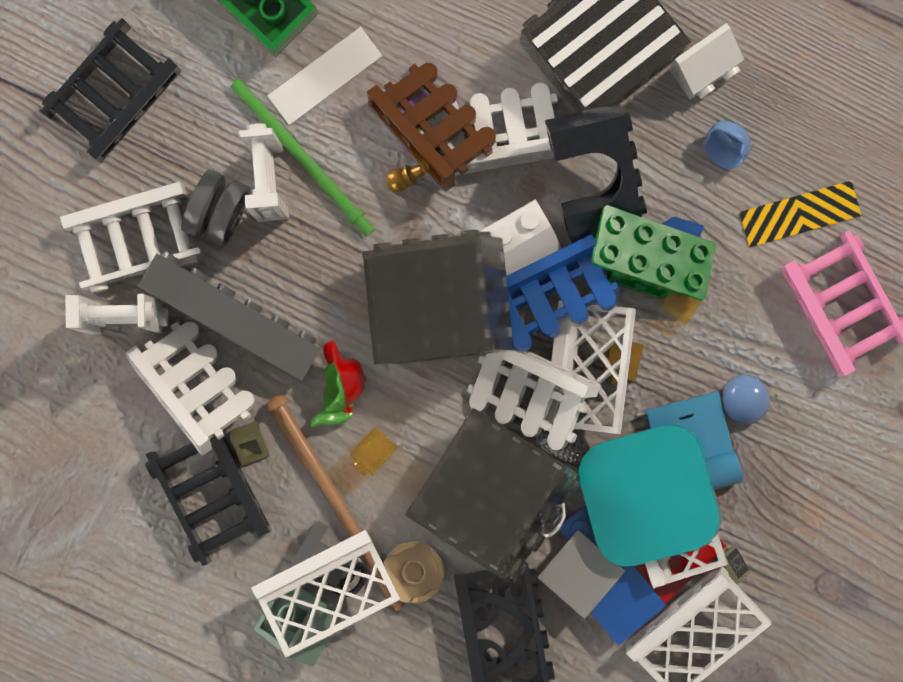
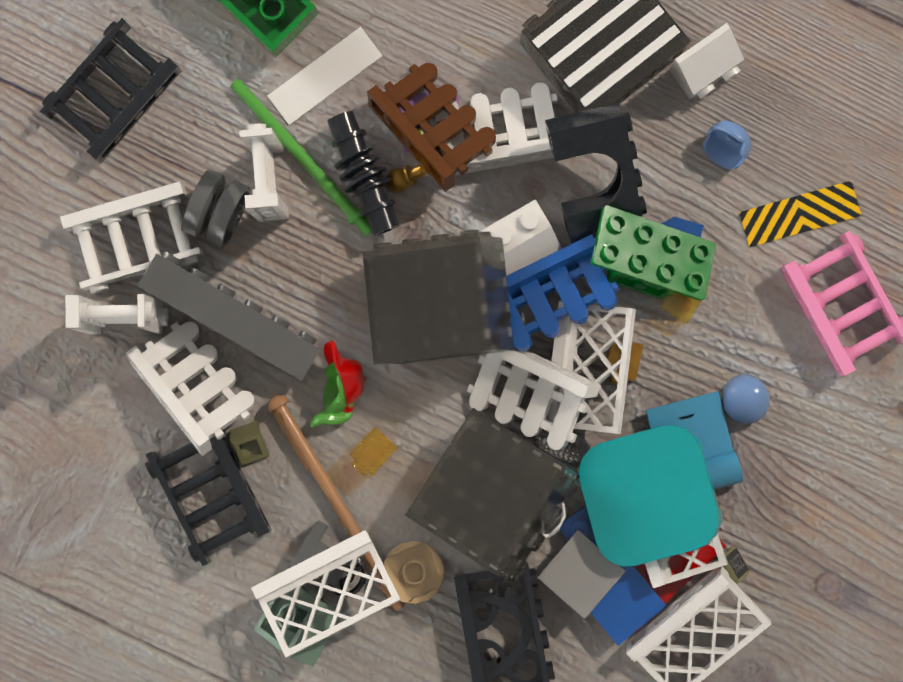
(362, 173): none -> black piece

